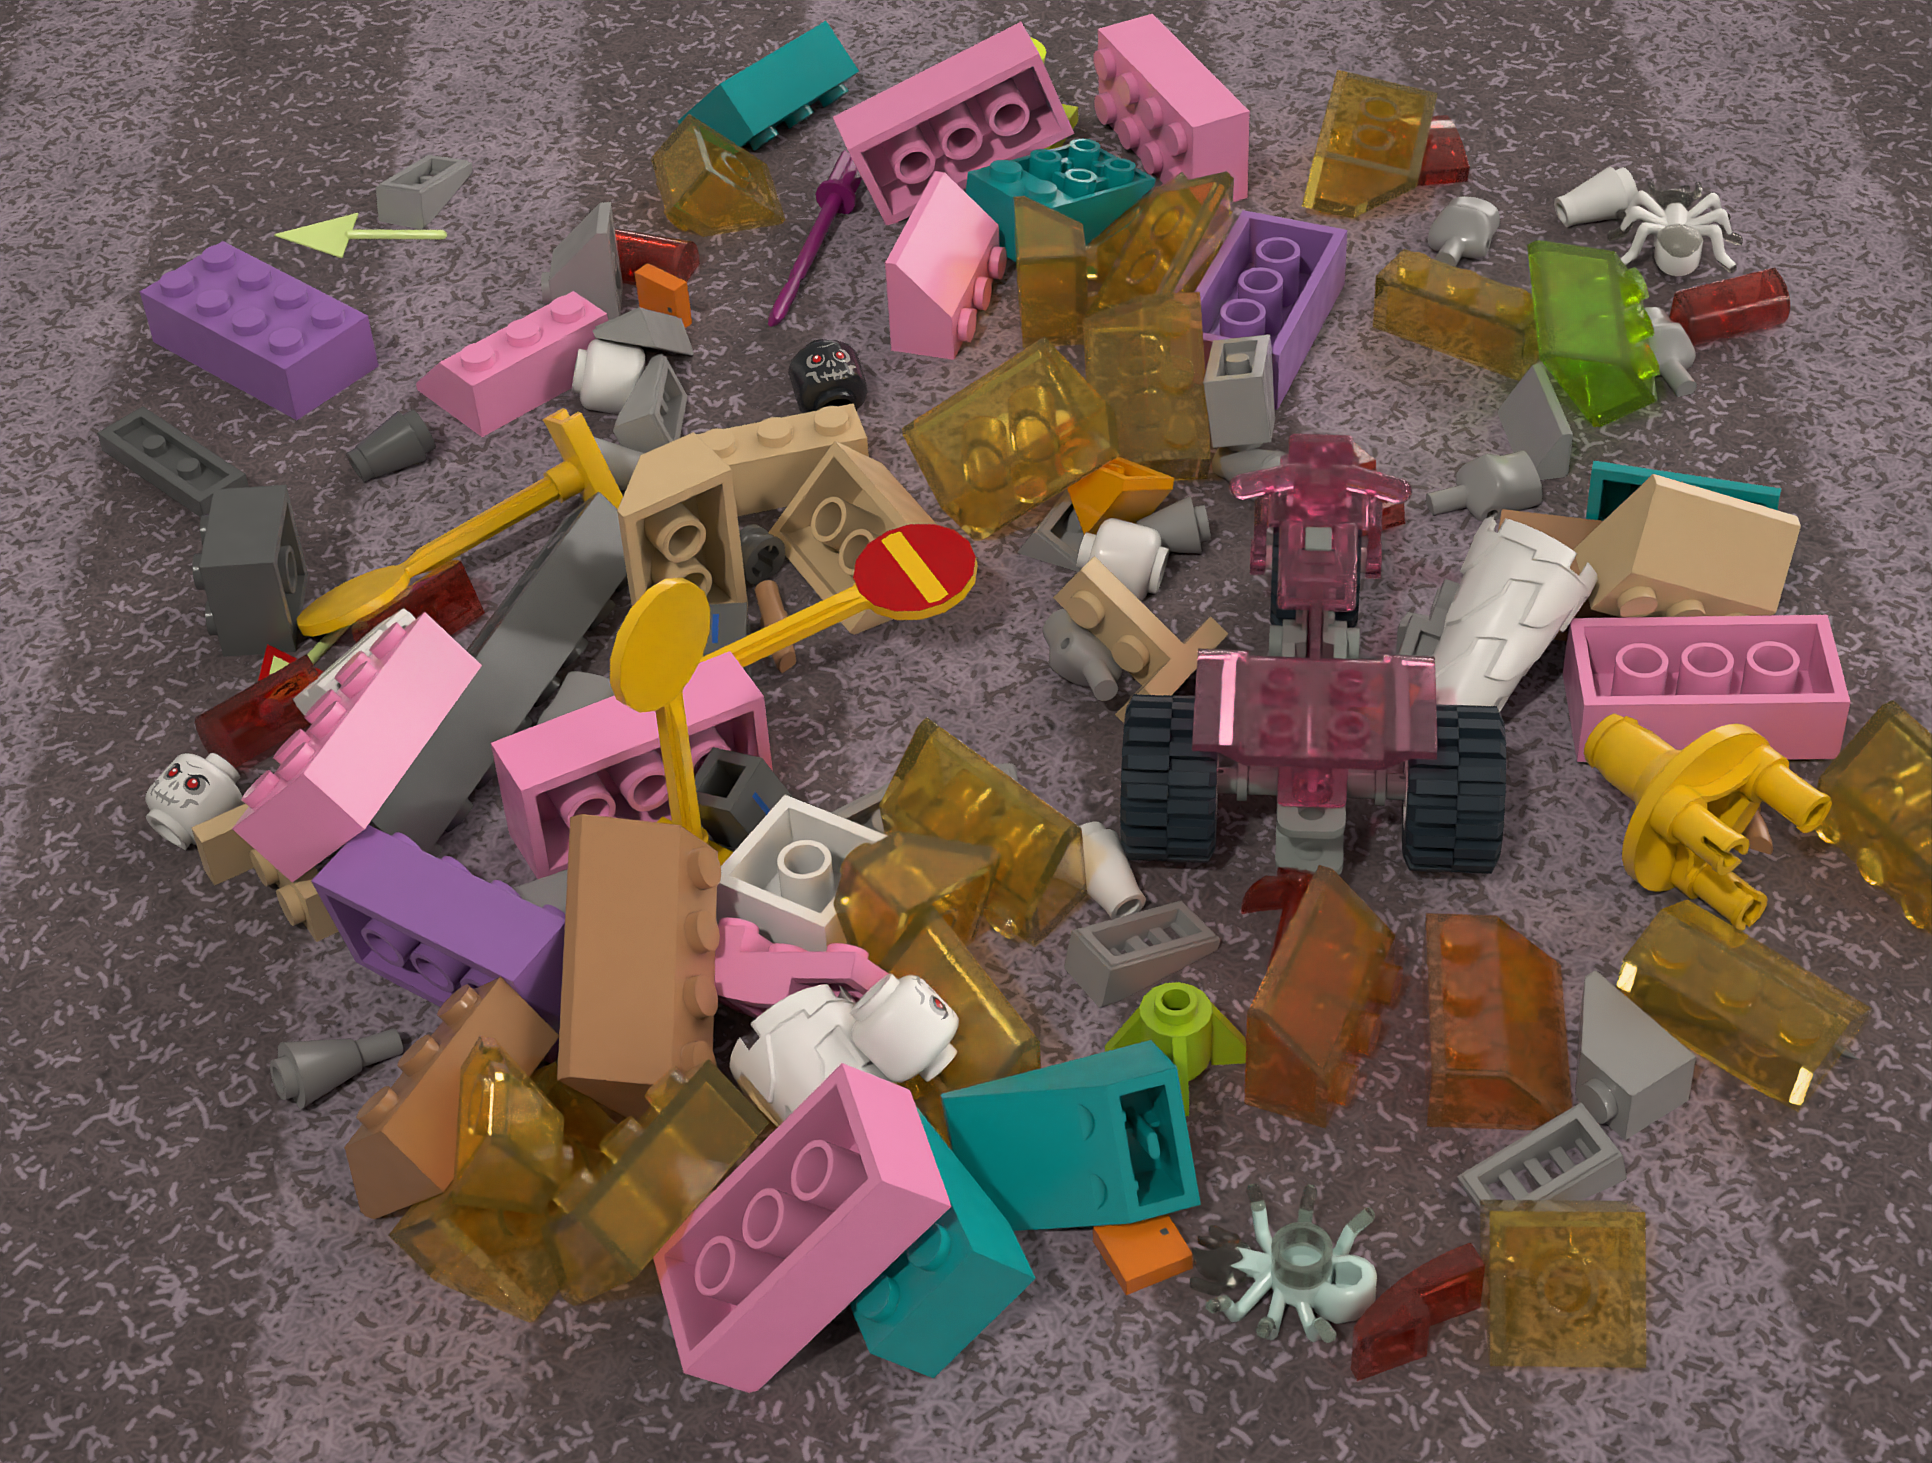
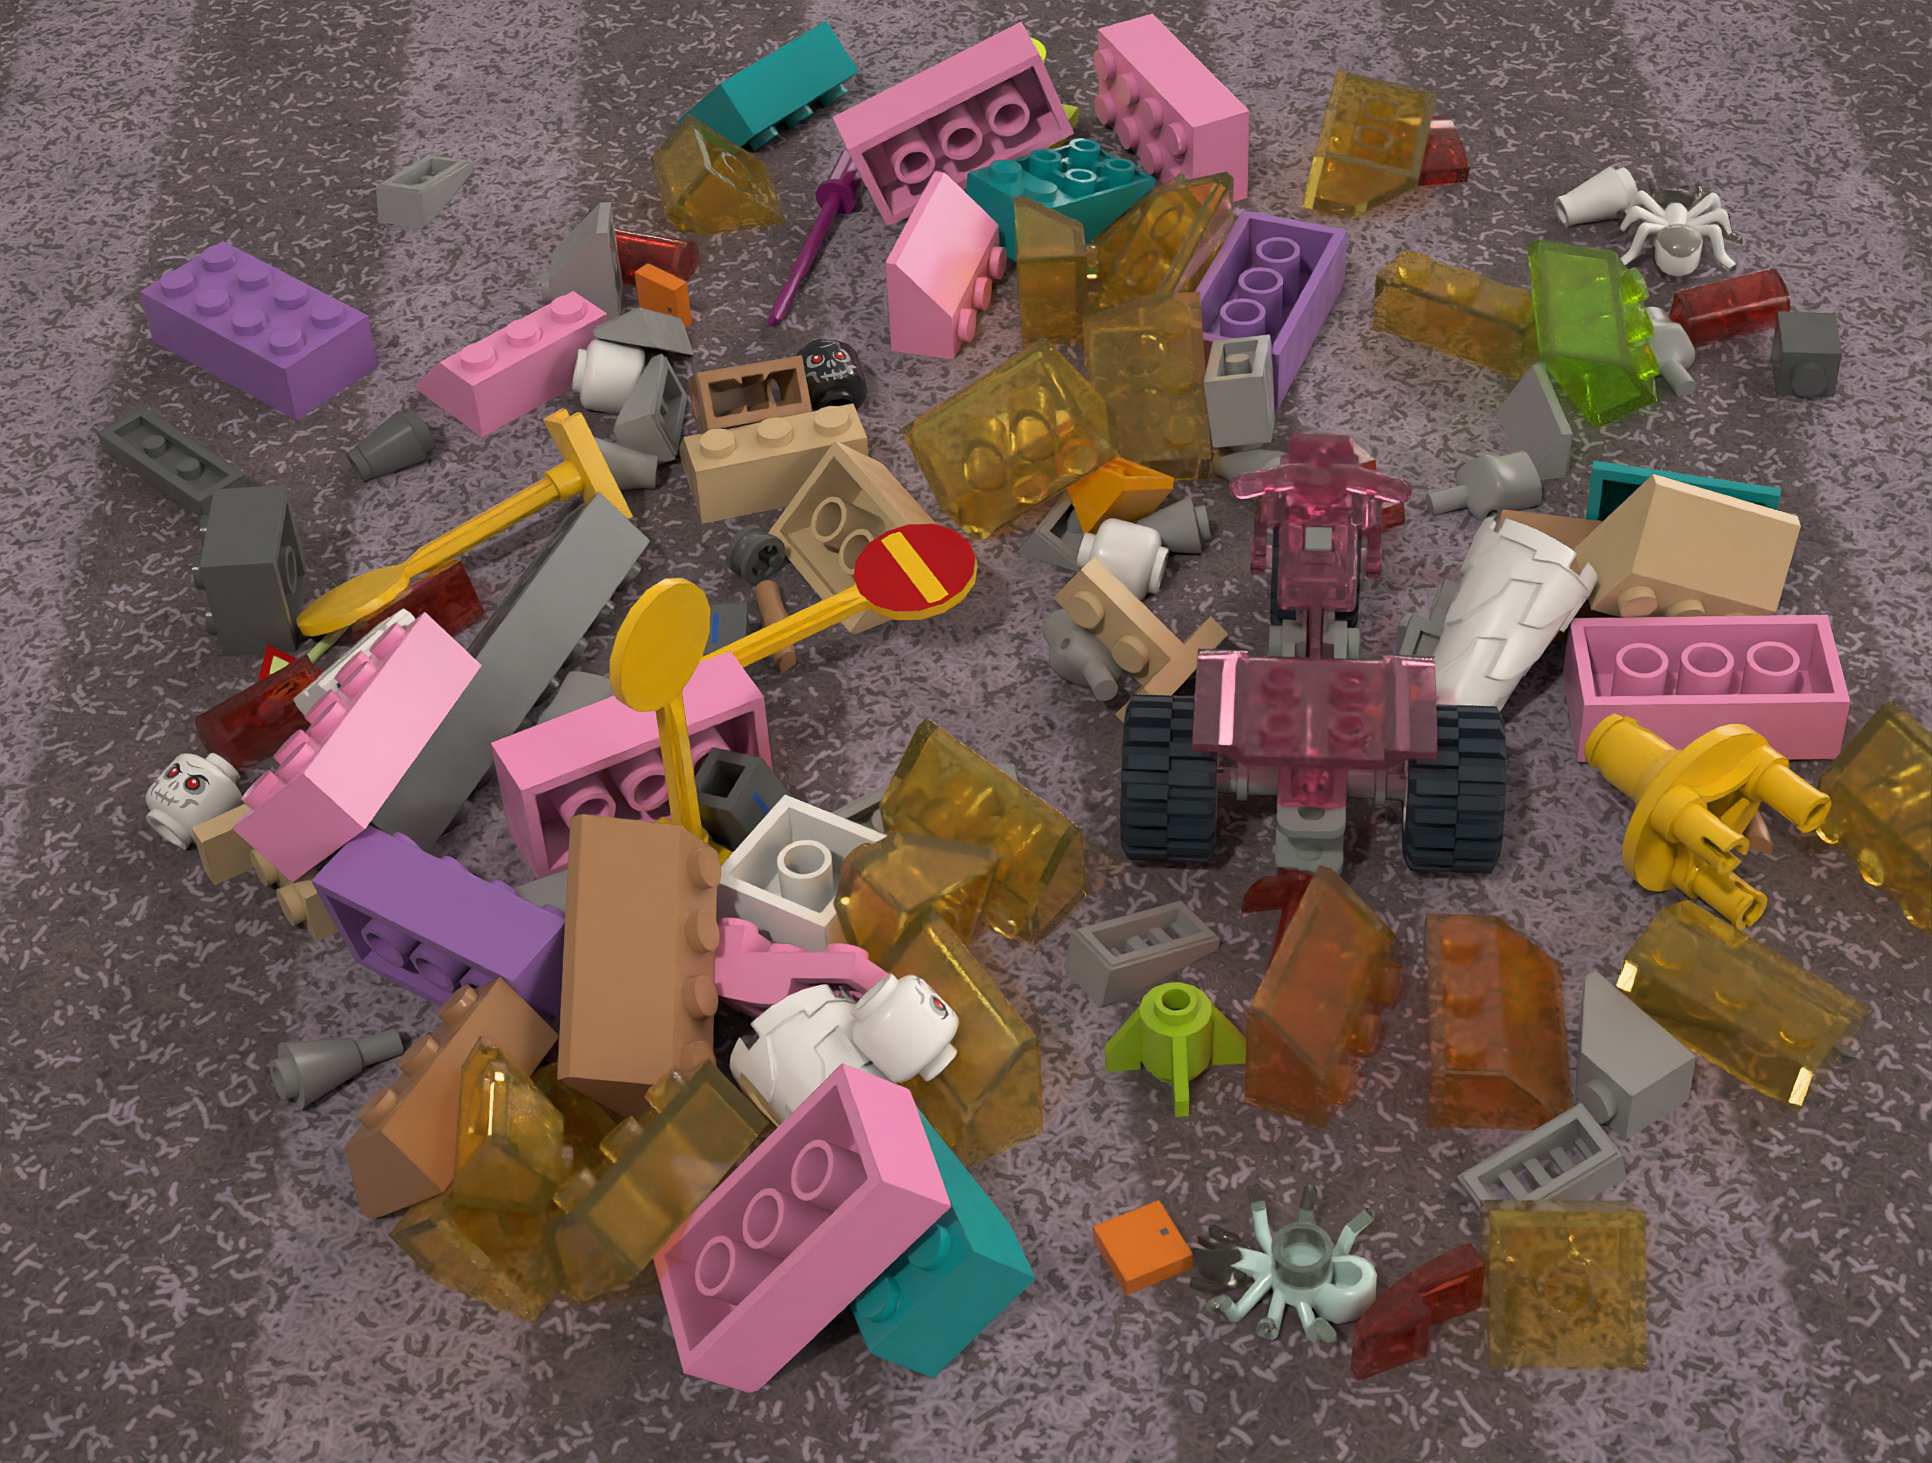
(334, 235): yellowish green piece -> none
(683, 522): tan slope -> none
(744, 393): none -> medium nougat torso
(1079, 1140): teal slope -> none
(1109, 872): white cone -> none
(1463, 229): light grey piece -> none
(1806, 354): none -> dark grey brick

